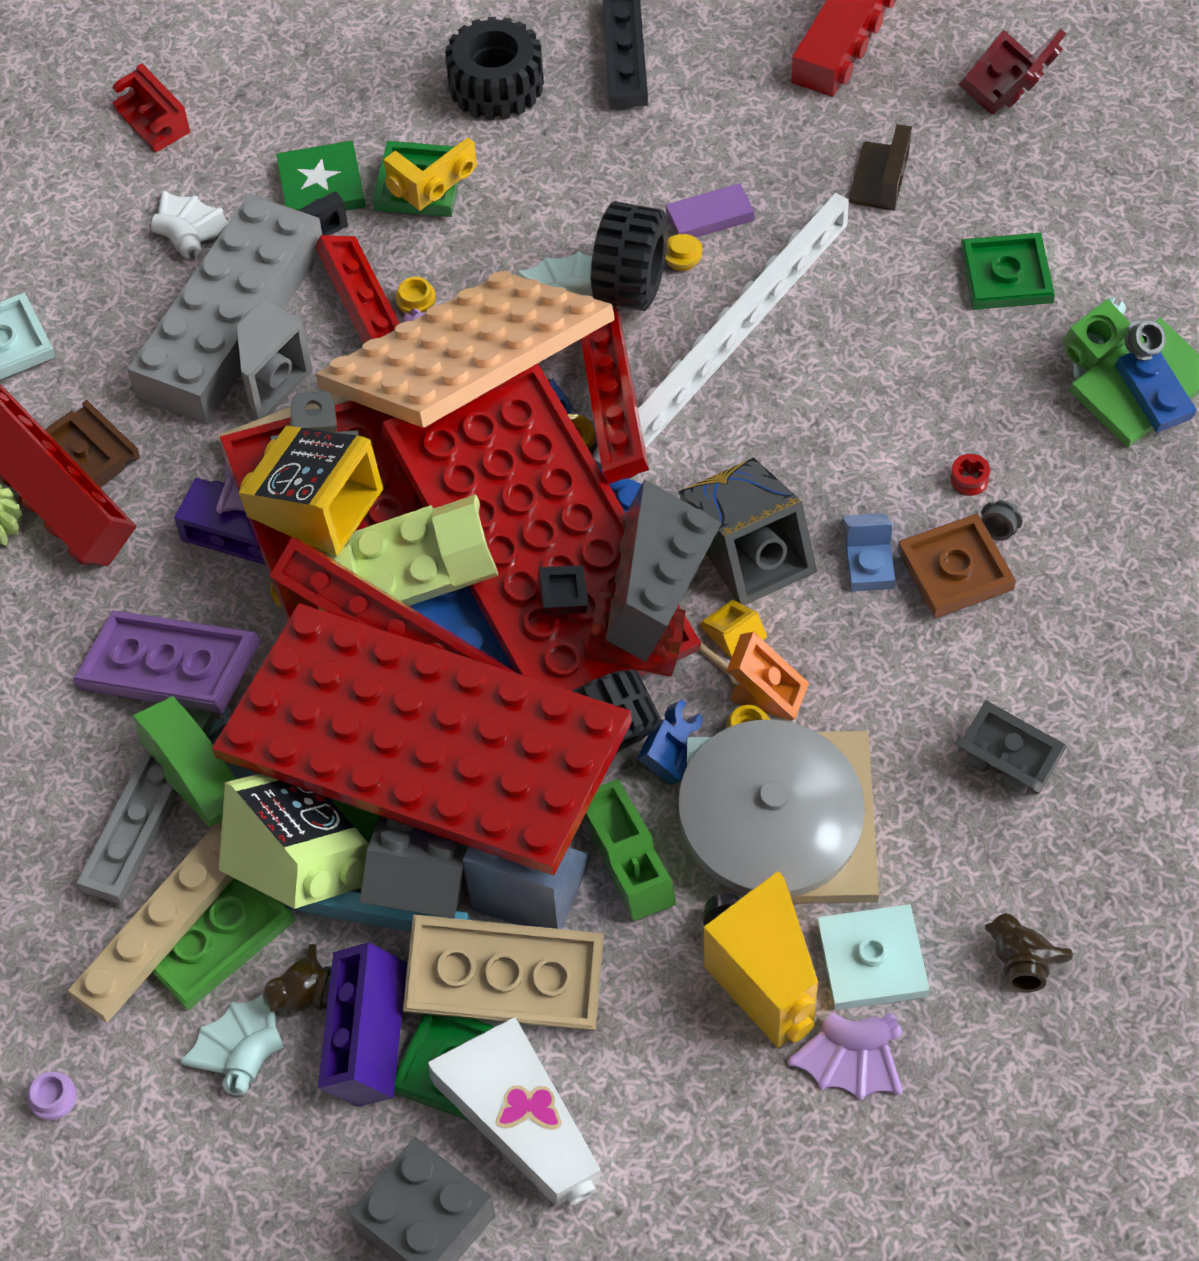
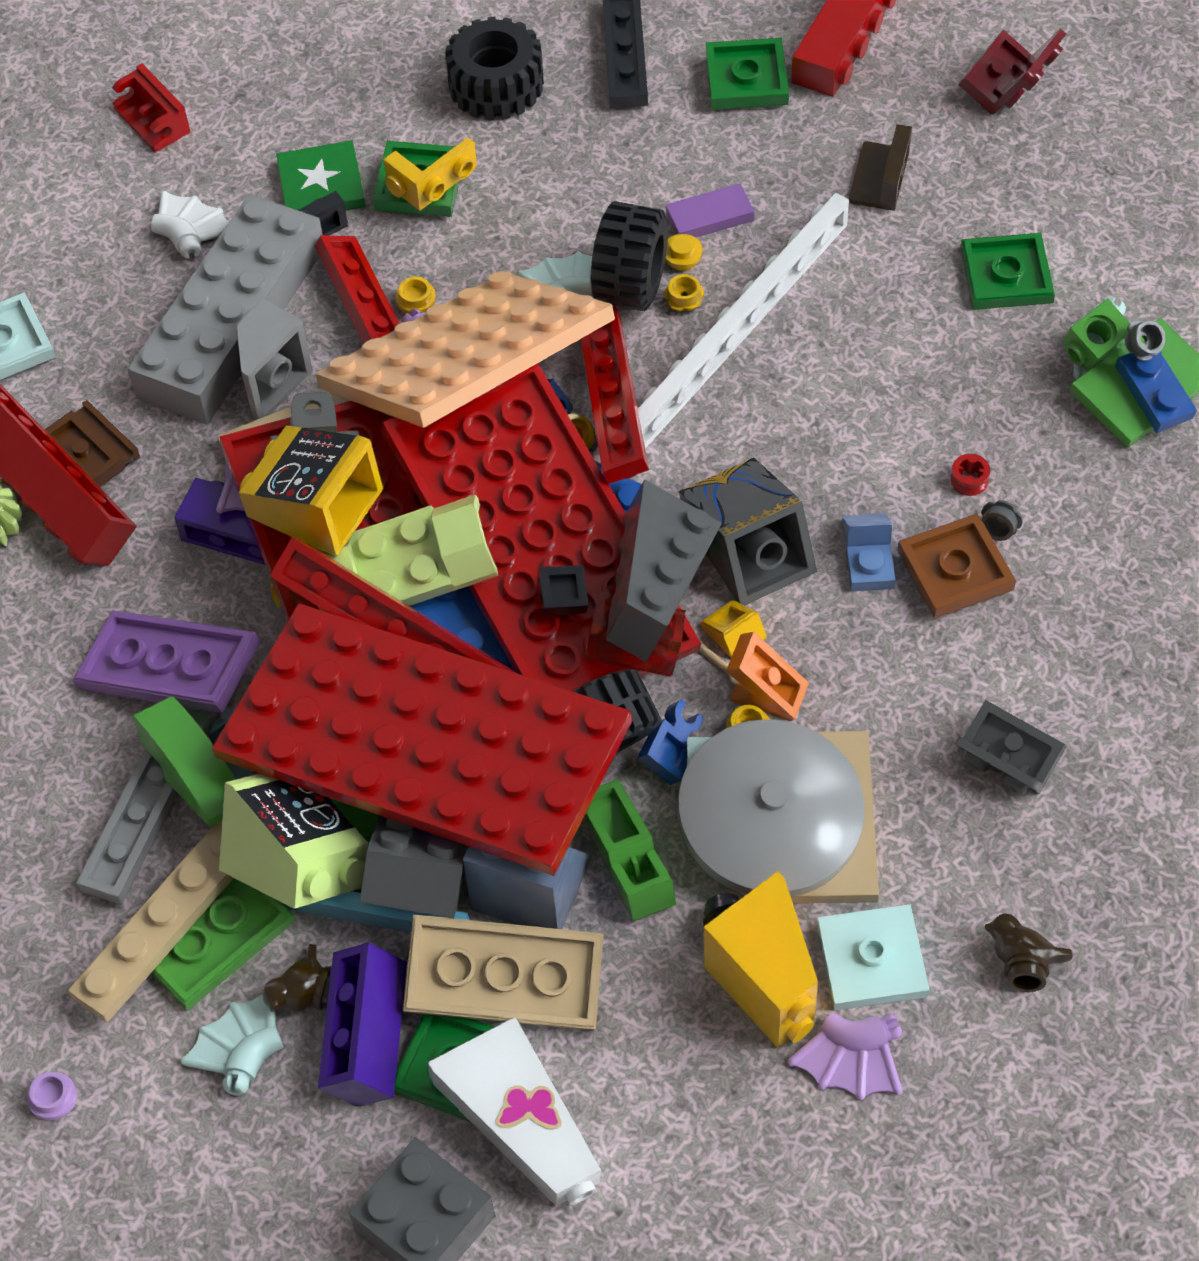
(684, 285): none -> yellow plate
(746, 73): none -> green plate

